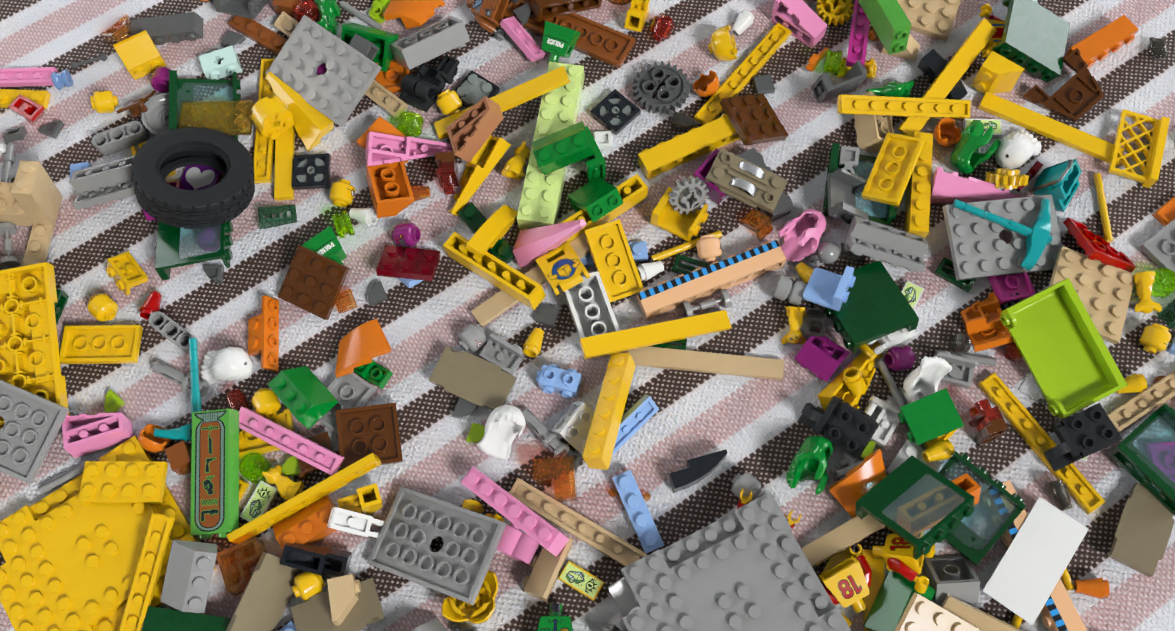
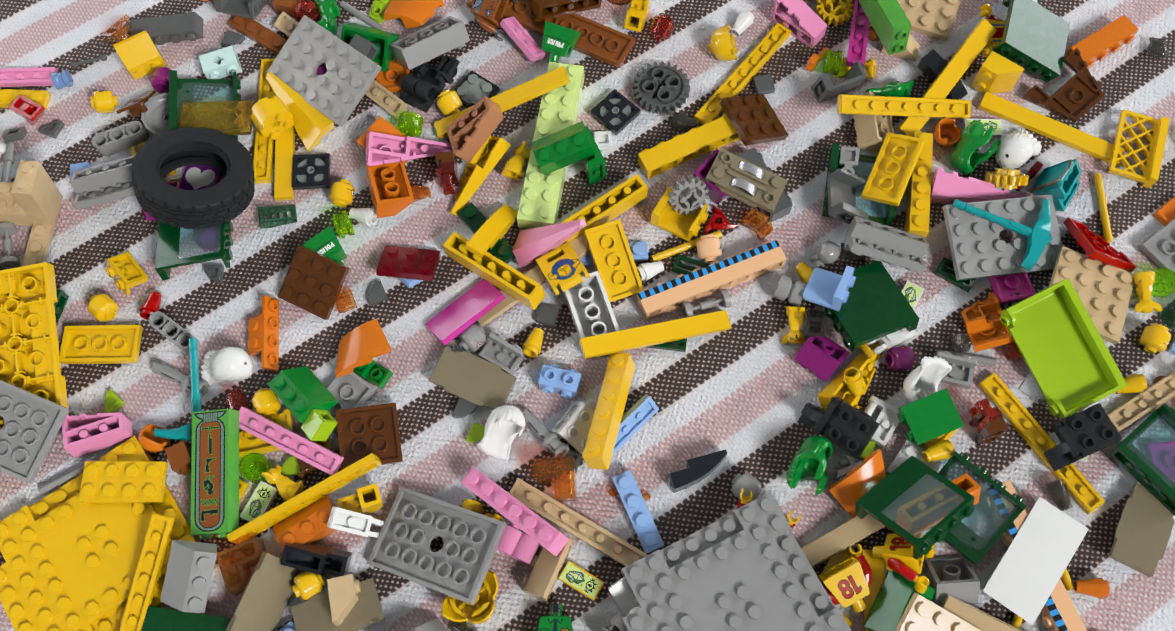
(319, 425): none -> lime brick
(406, 234): magenta head -> none
(464, 311): none -> dark pink tile
(522, 13): dark grey tile -> none
(596, 199): green panel -> none
(706, 84): orange hair -> none
(708, 362): tan tile -> none
(718, 226): none -> red piece
(802, 235): bright pink hair -> none
(890, 383): light grey bar -> none

